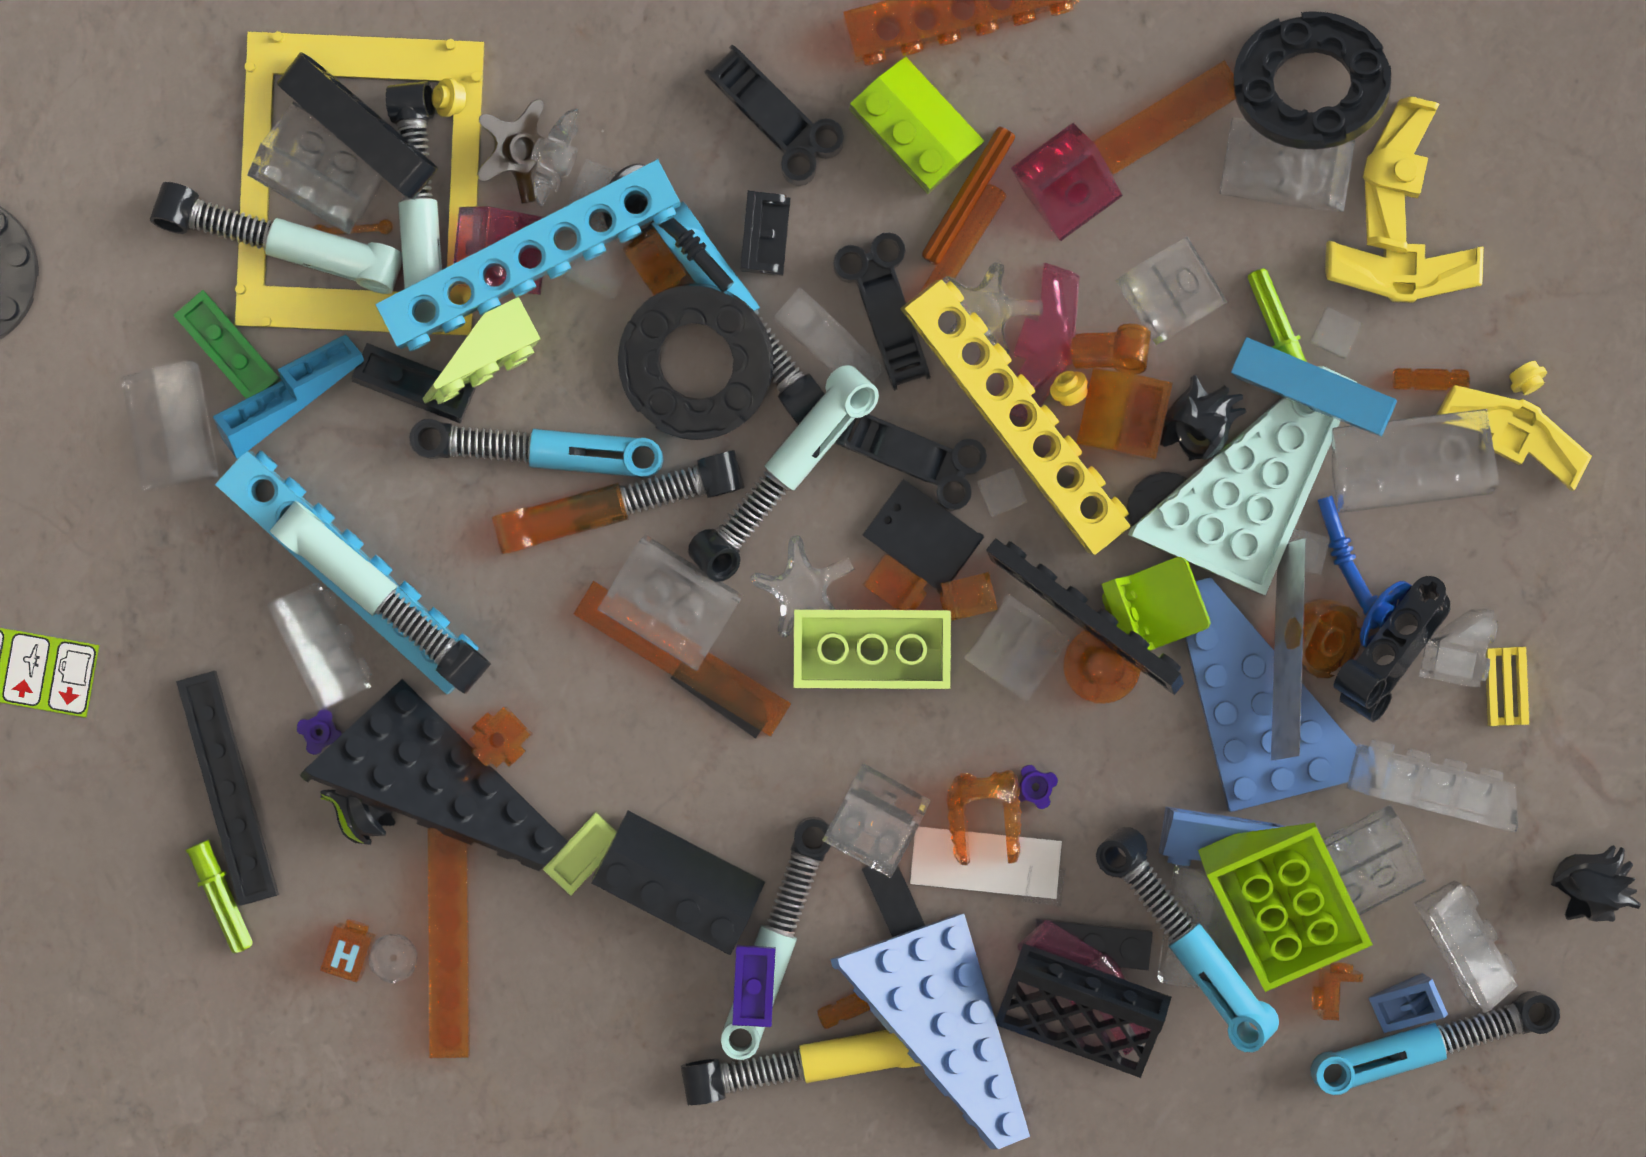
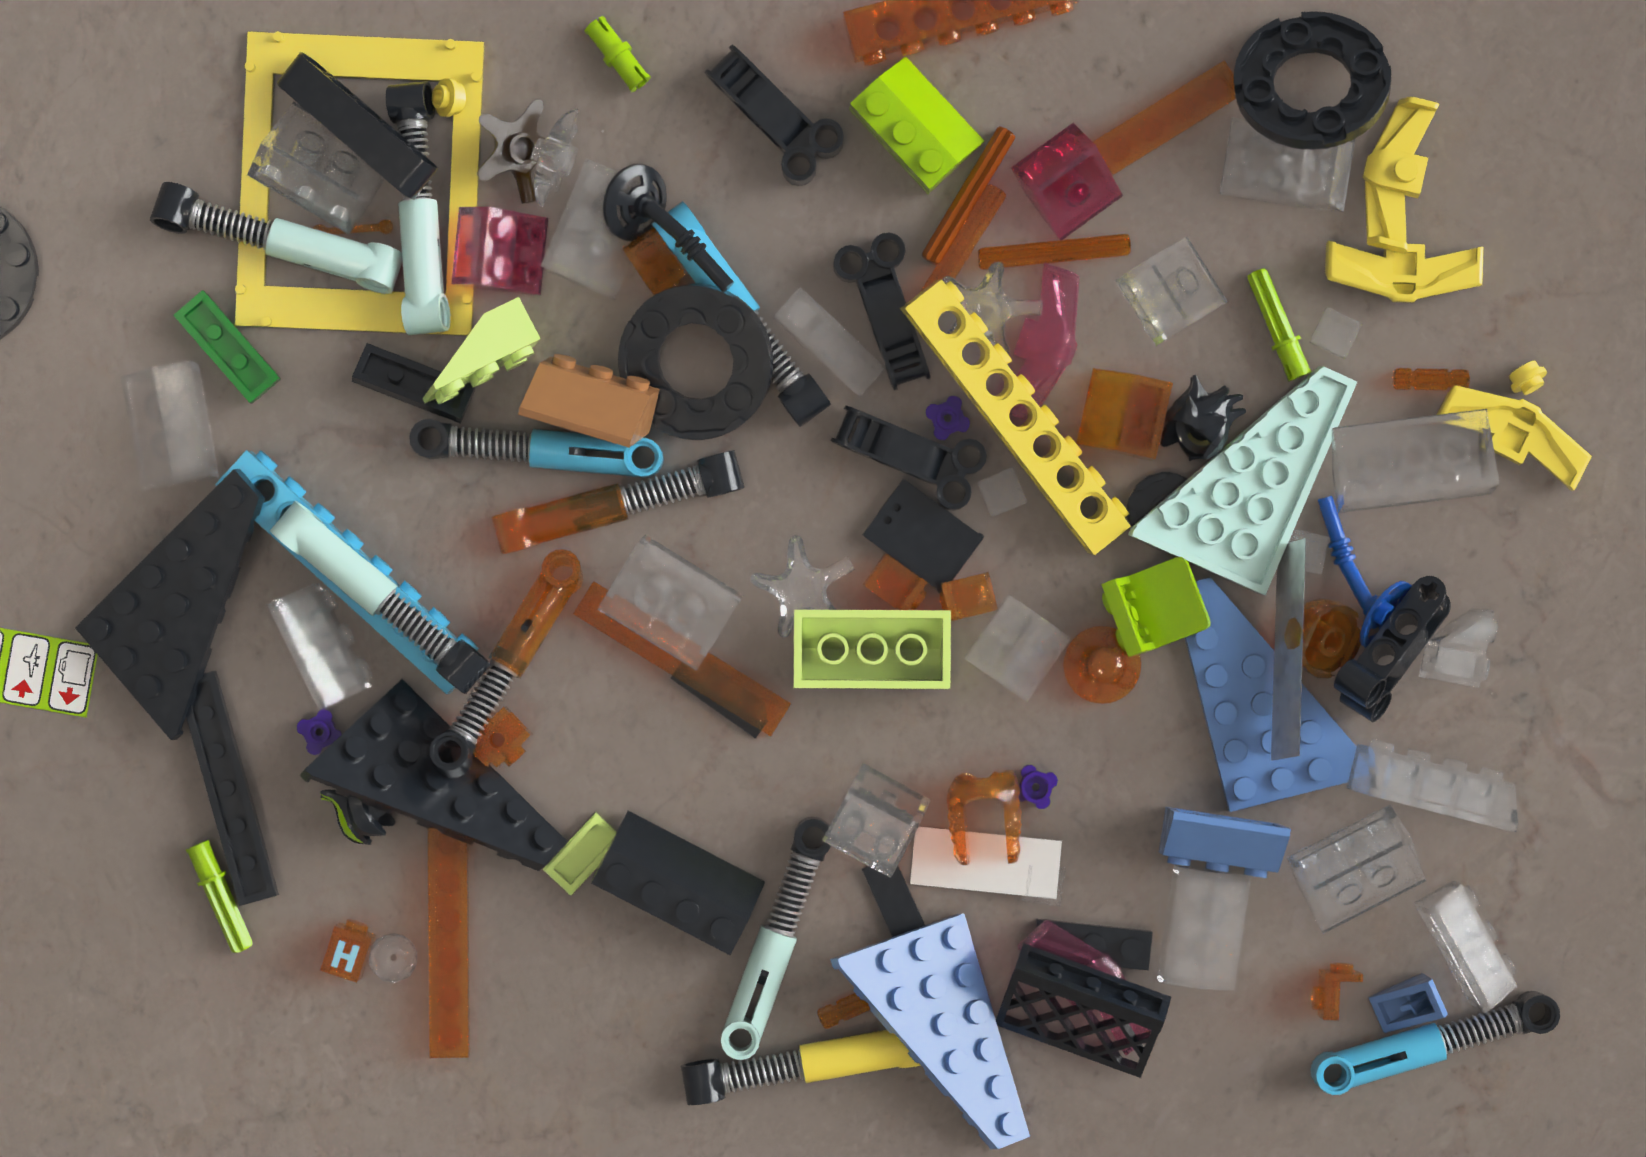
(167, 609): none -> black wing
(301, 383): dark azure slope -> none
(400, 308): medium azure brick -> none
(509, 659): none -> piece
(590, 401): none -> medium nougat slope
(617, 54): none -> lime pin
(753, 986): dark purple plate -> none
(765, 233): black hinge -> none
(846, 398): piece -> none
(953, 408): none -> dark purple plate
(1055, 251): none -> clear orange axle
(1069, 388): light yellow plate -> none
(1099, 624): black plate -> none
(1123, 350): clear orange piece -> none
(1190, 943): piece -> none
(1284, 901): lime slope -> none
(1313, 387): dark azure slope -> none
(1522, 687): light yellow tile -> none
(1596, 884): black hair -> none

